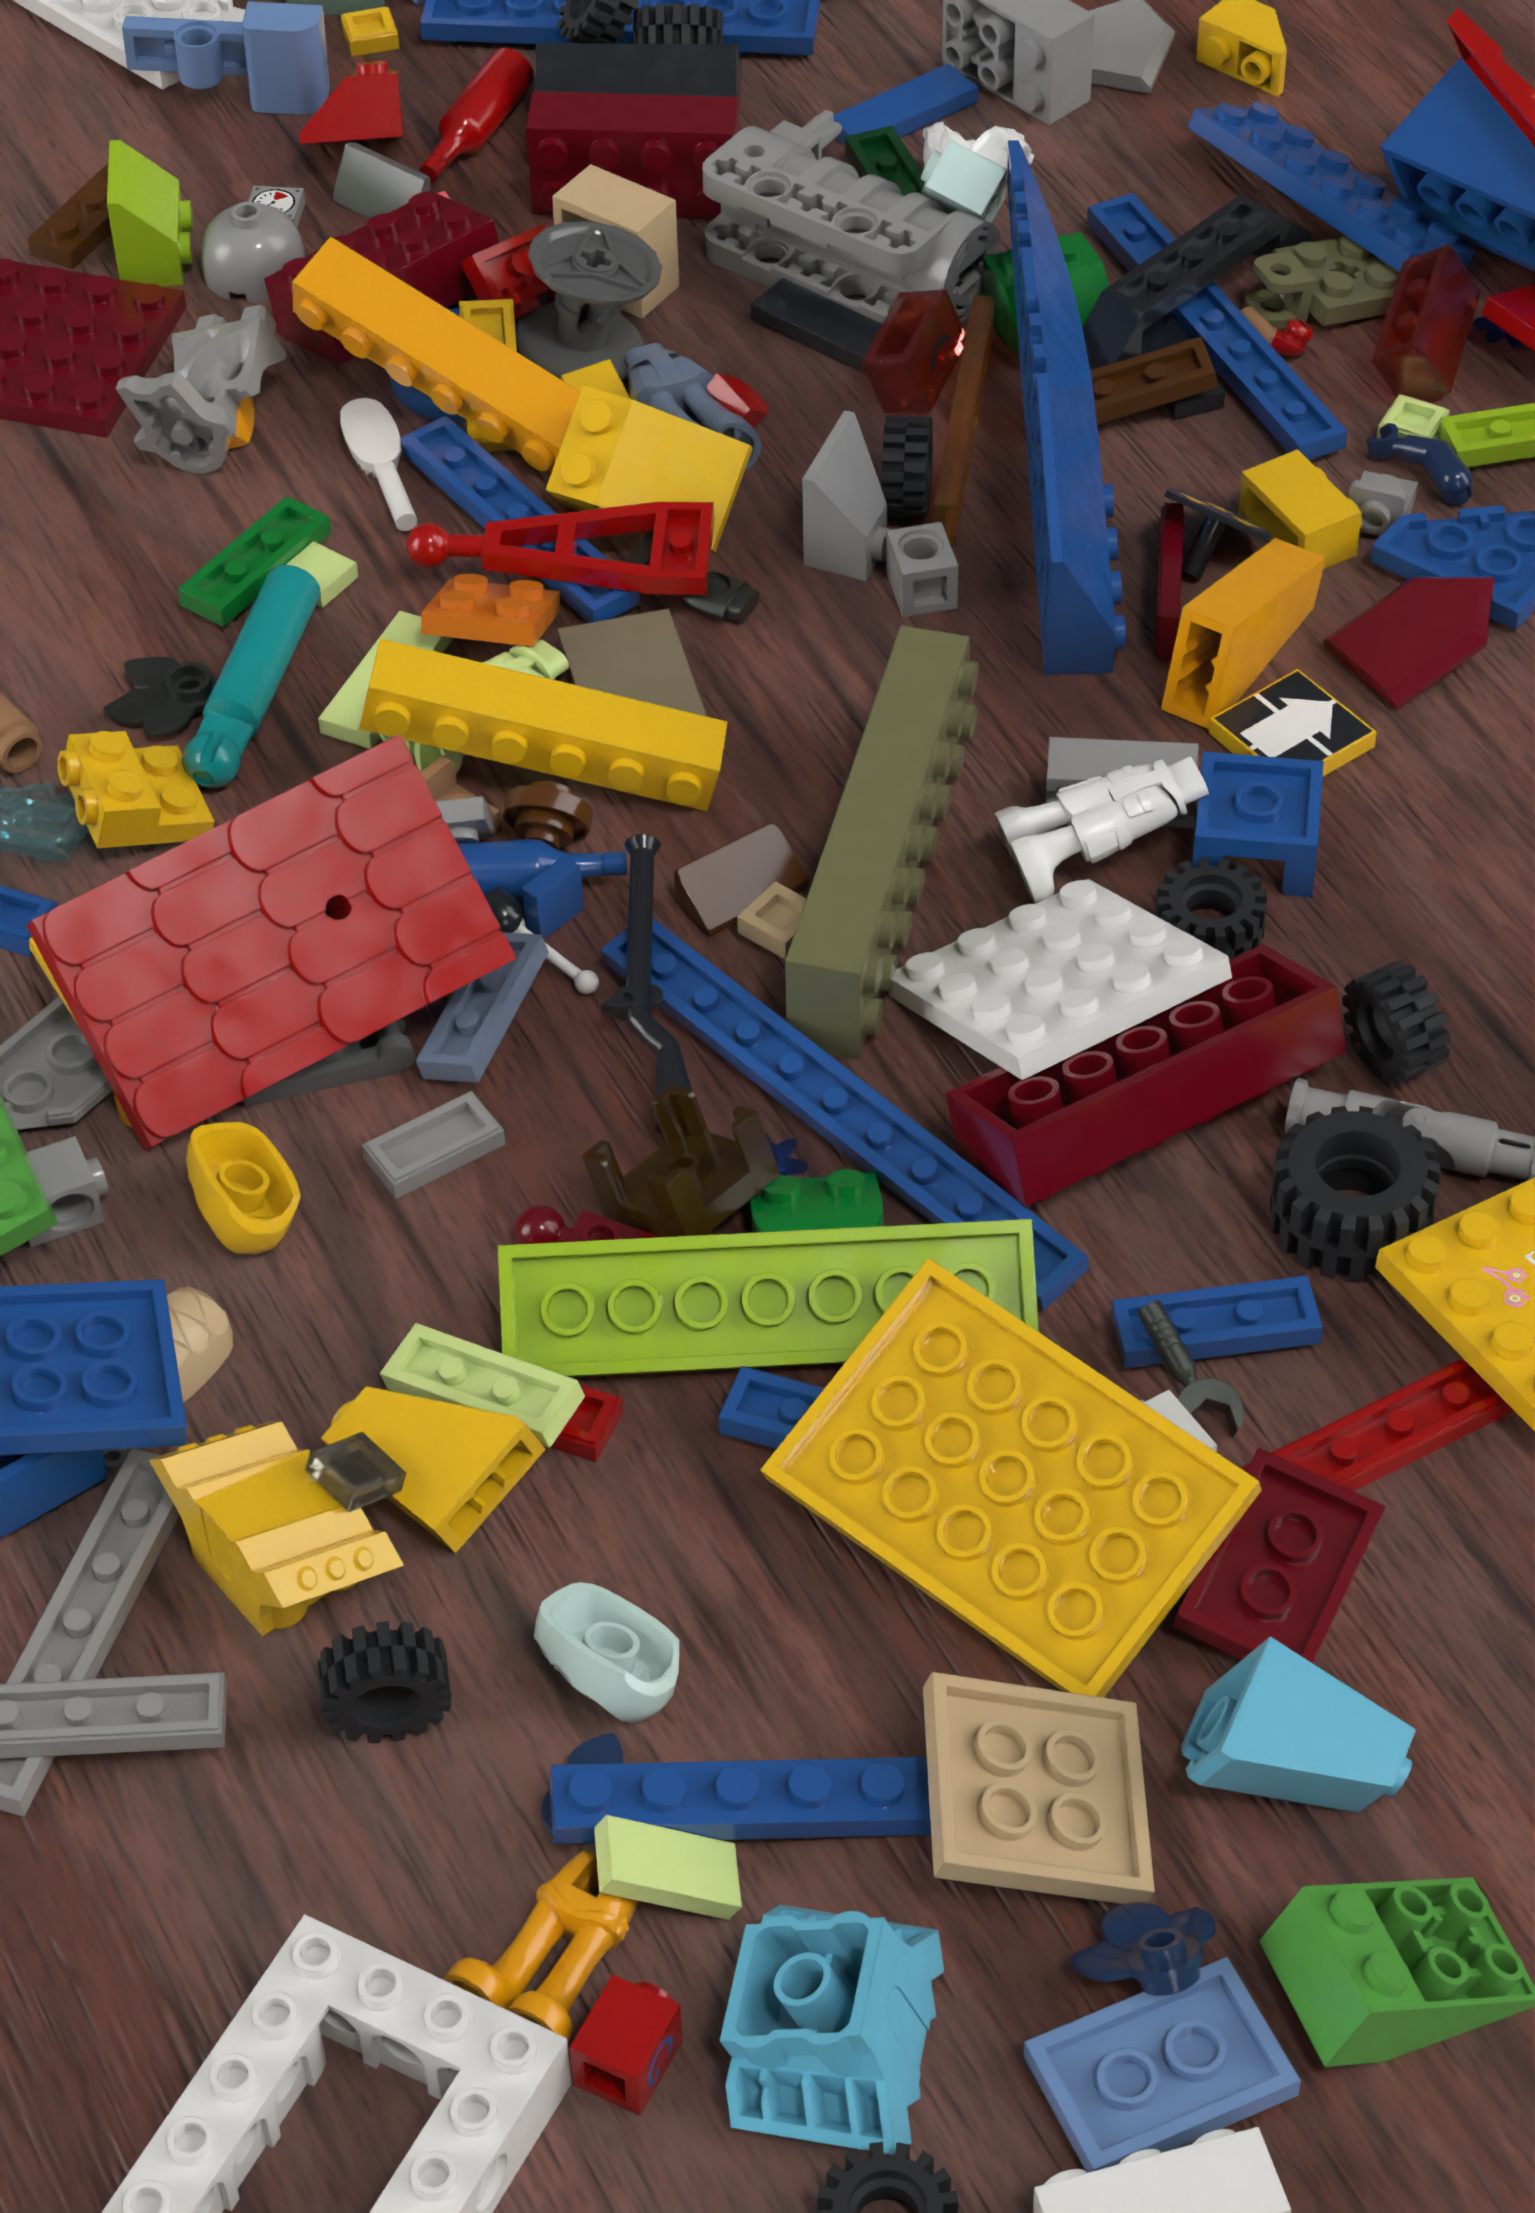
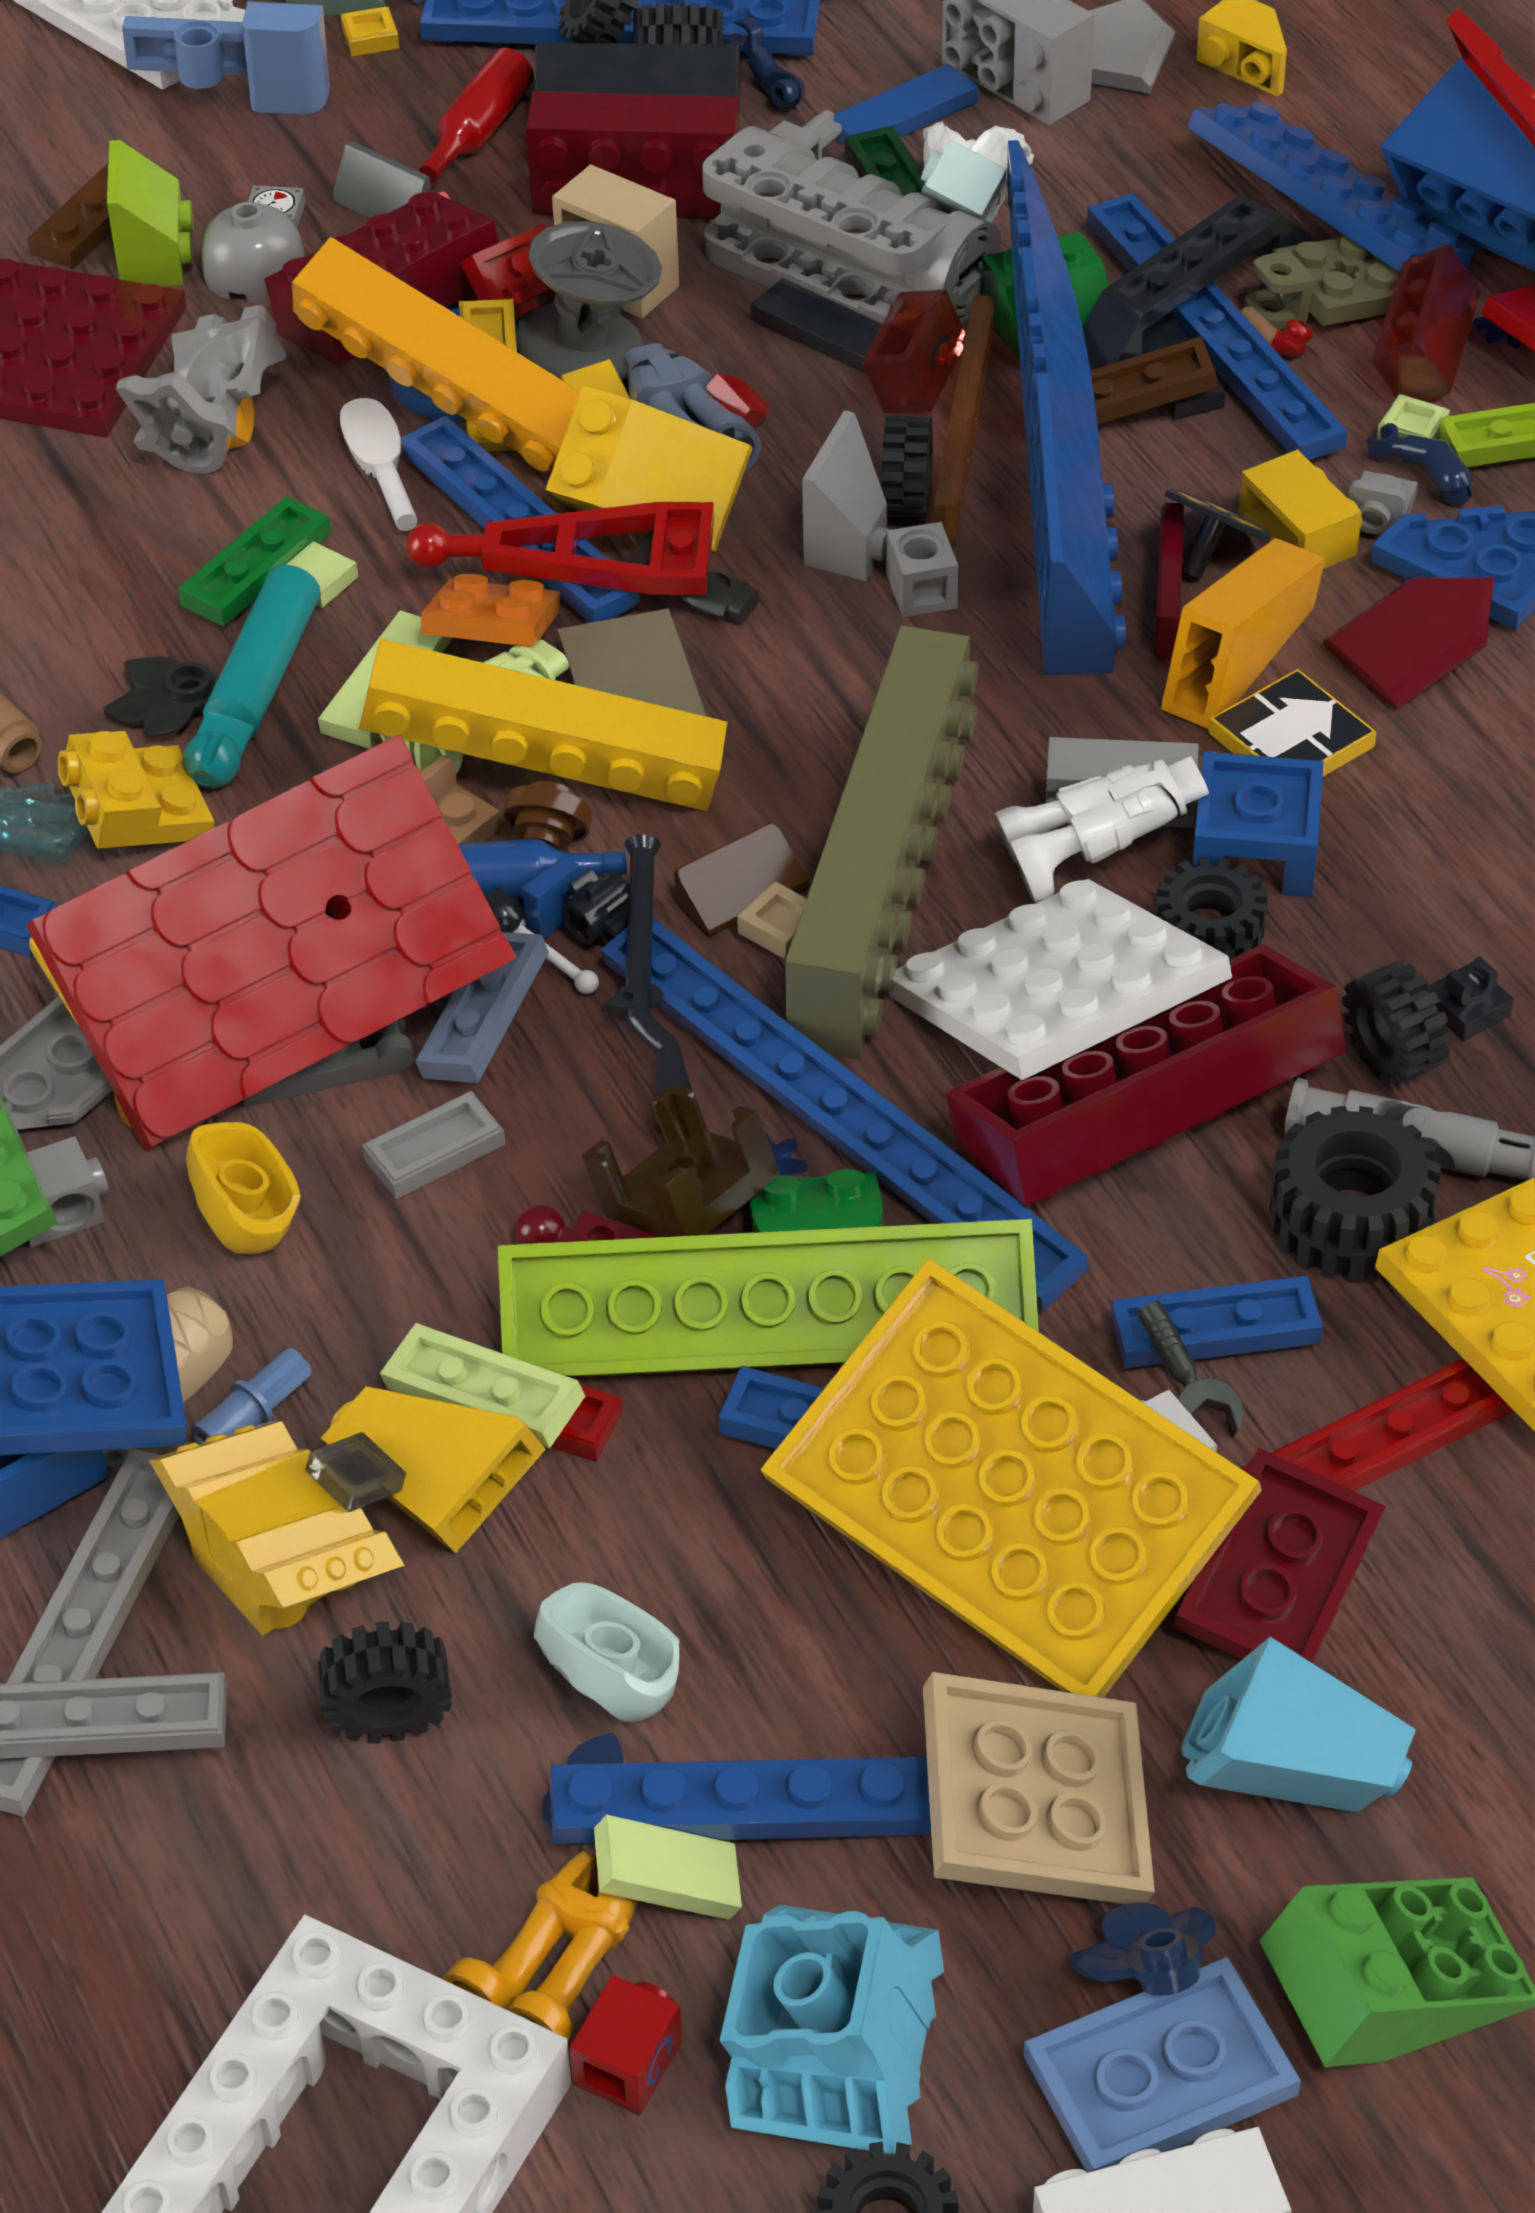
(253, 1400): none -> medium blue axle
(360, 107): red slope -> none
(468, 819): light grey plate -> none
(596, 906): none -> black gear
(782, 86): none -> dark blue arm
(1472, 999): none -> black tile

